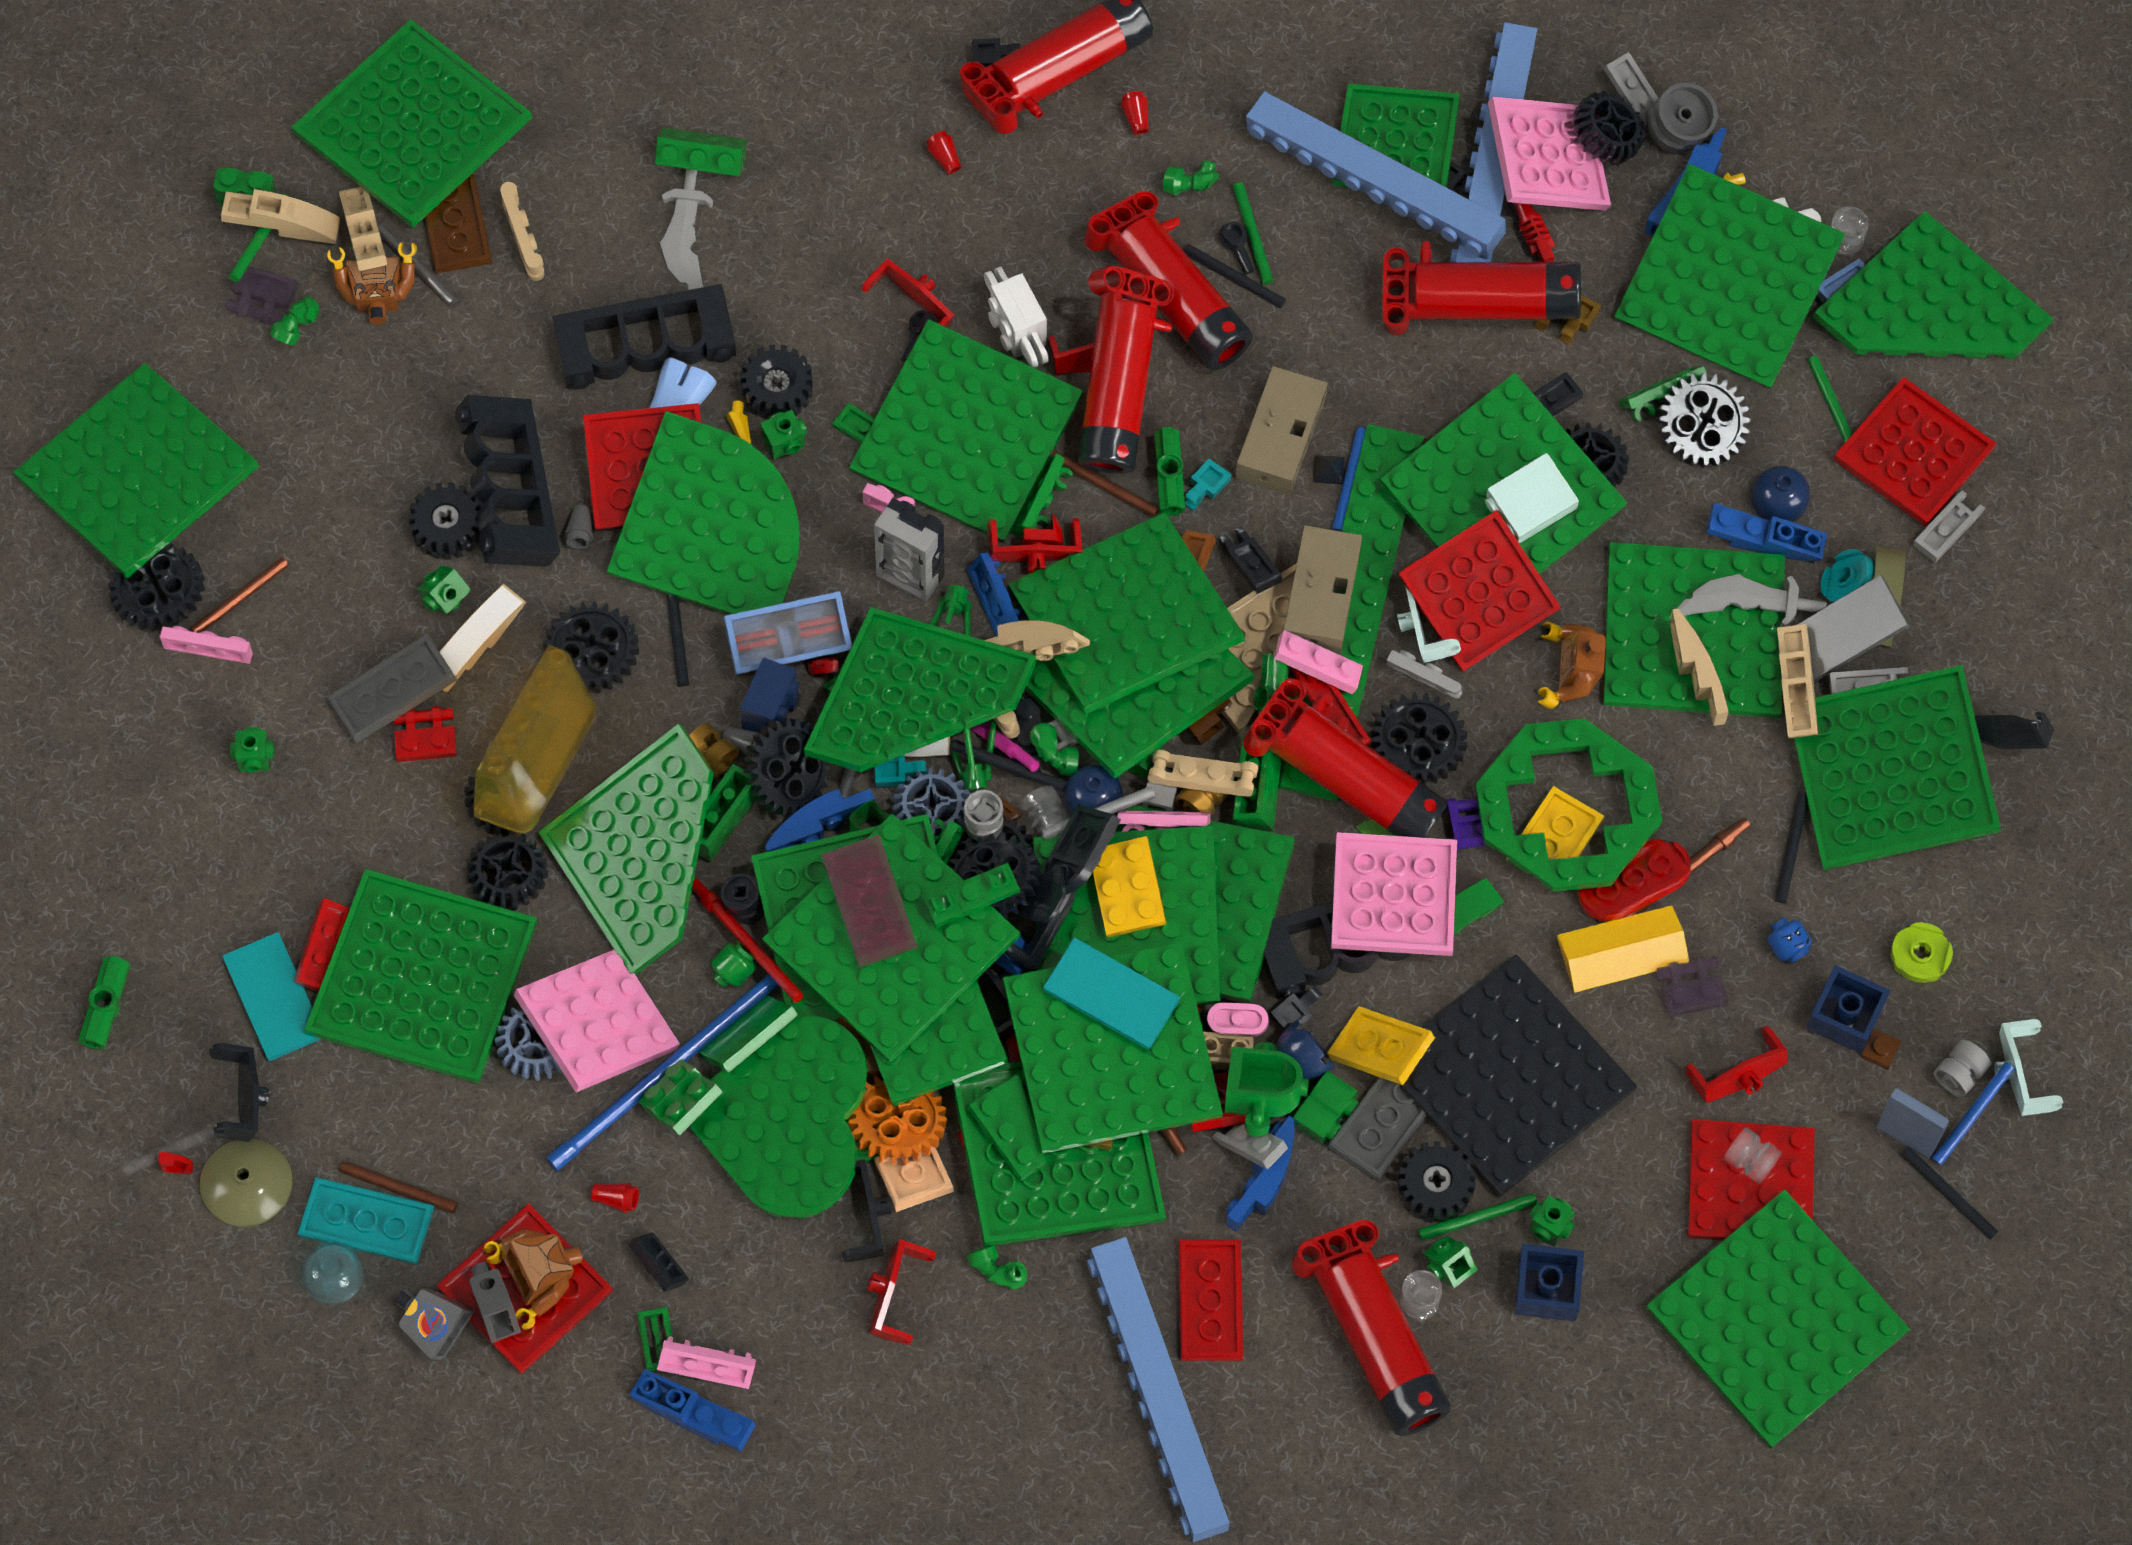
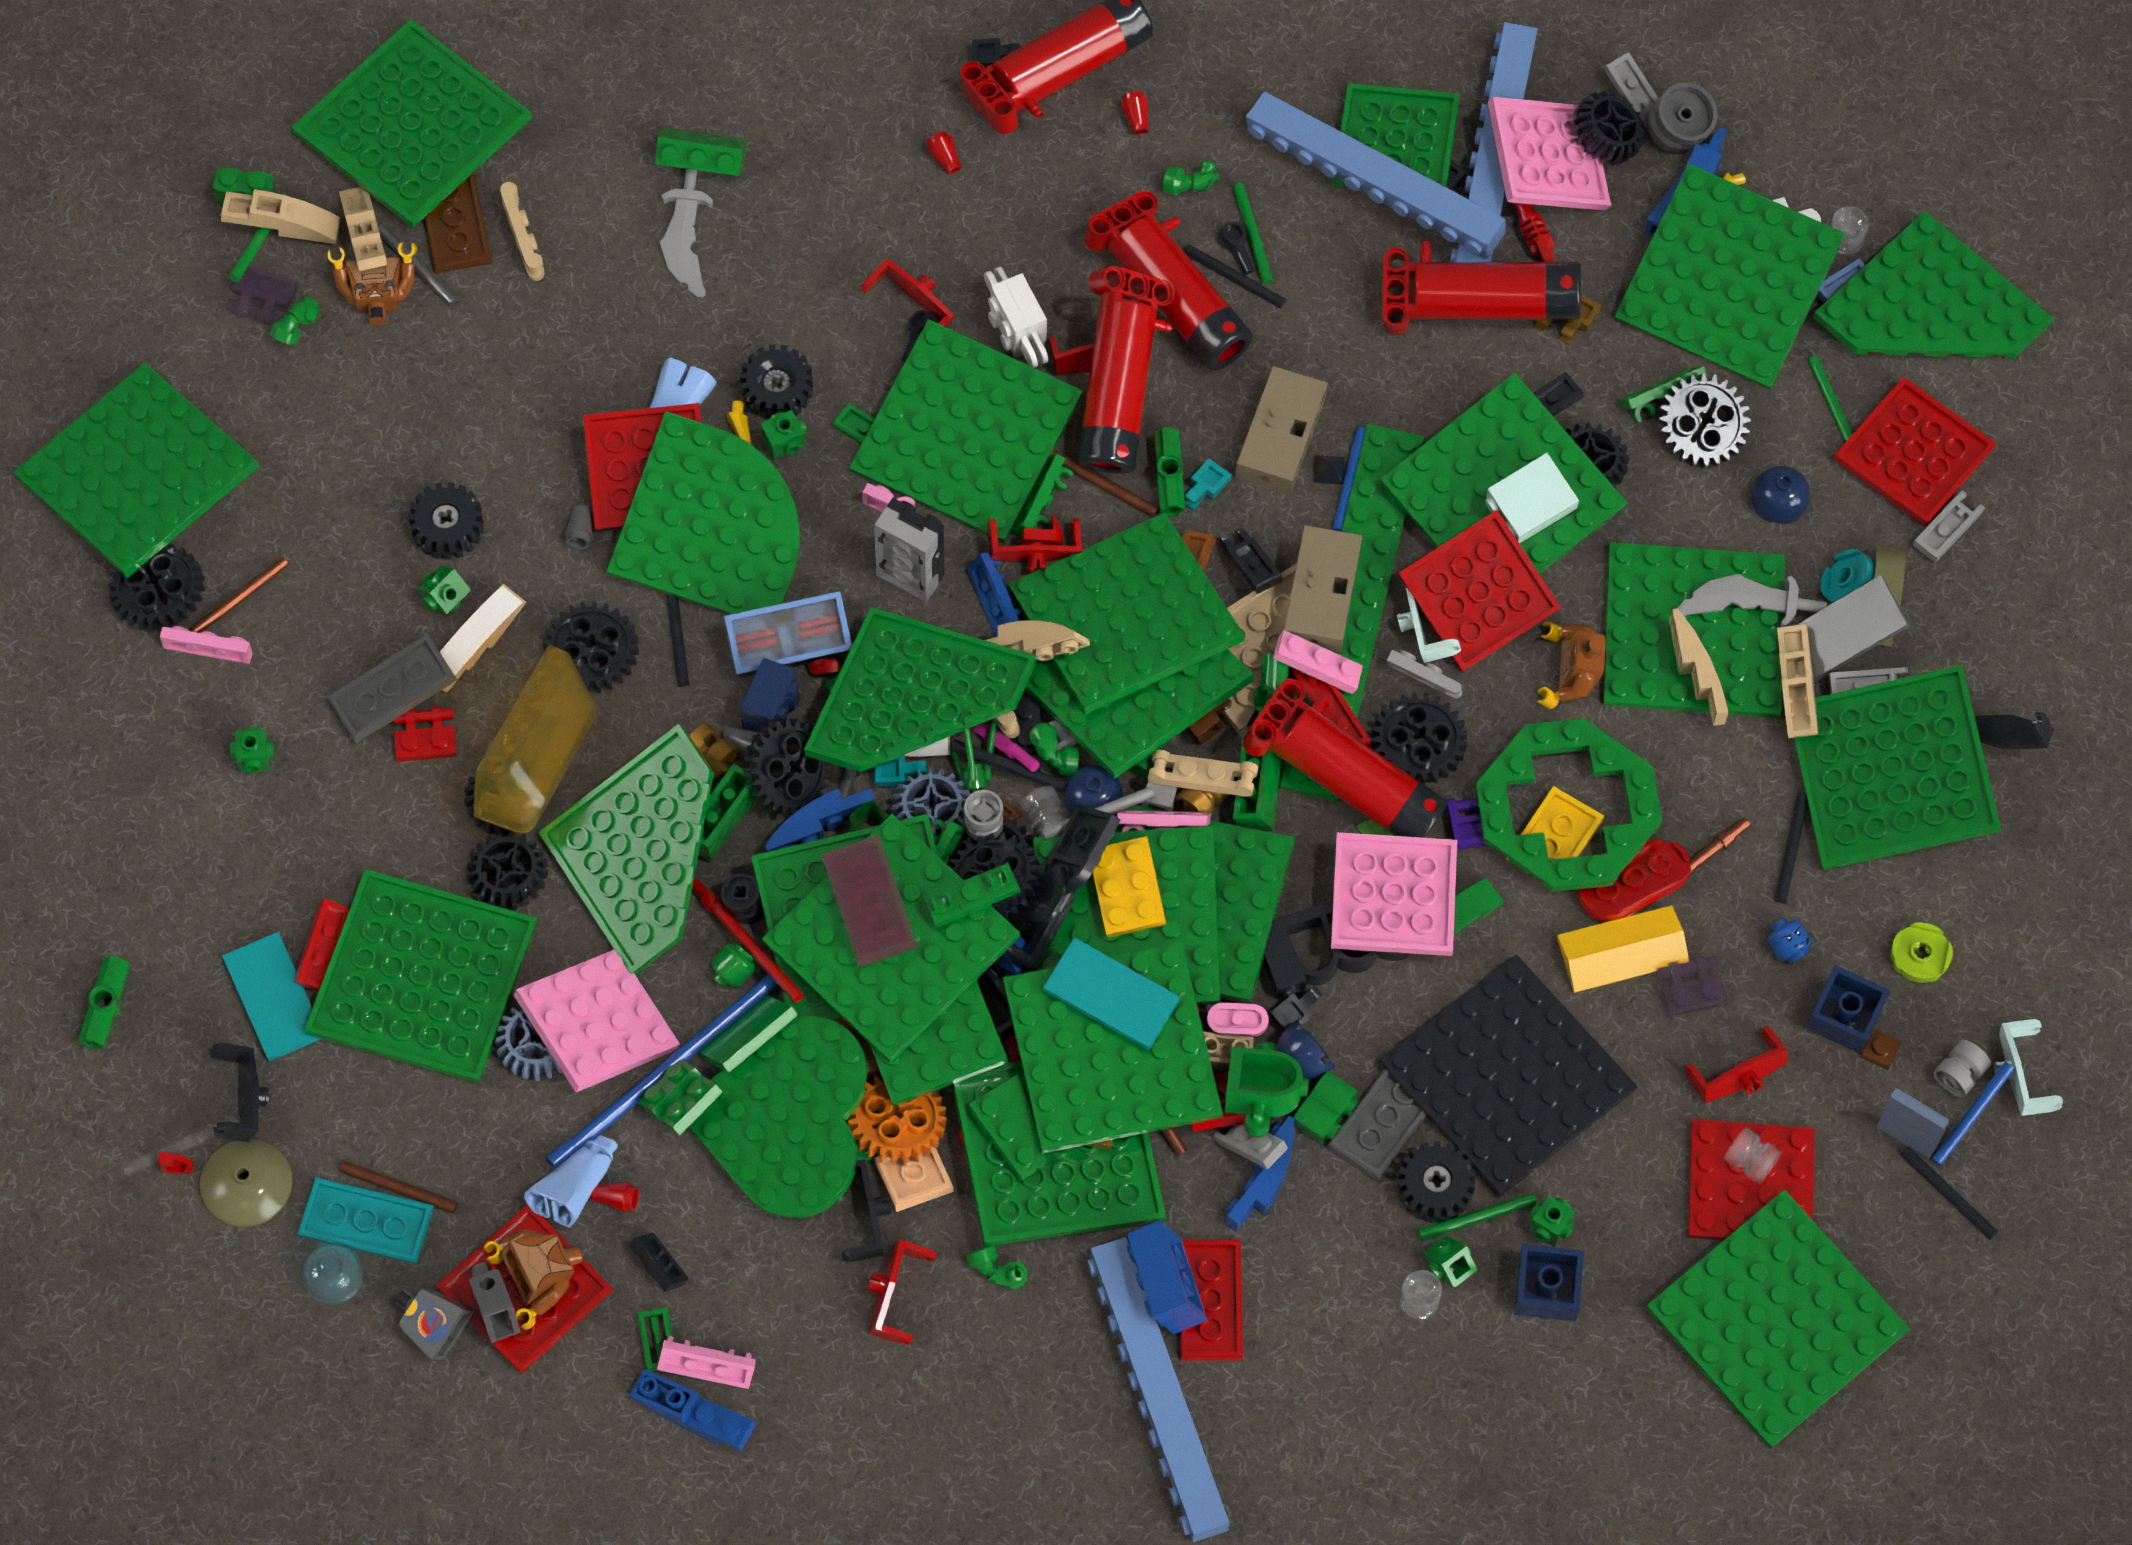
(503, 541): black fence -> none
(571, 1184): none -> light blue piece
(581, 368): black fence -> none
(954, 603): green plant -> none
(1165, 1277): none -> blue brick
(1375, 1325): red piece -> none
(1380, 1045): yellow plate -> none
(1764, 535): blue slope -> none

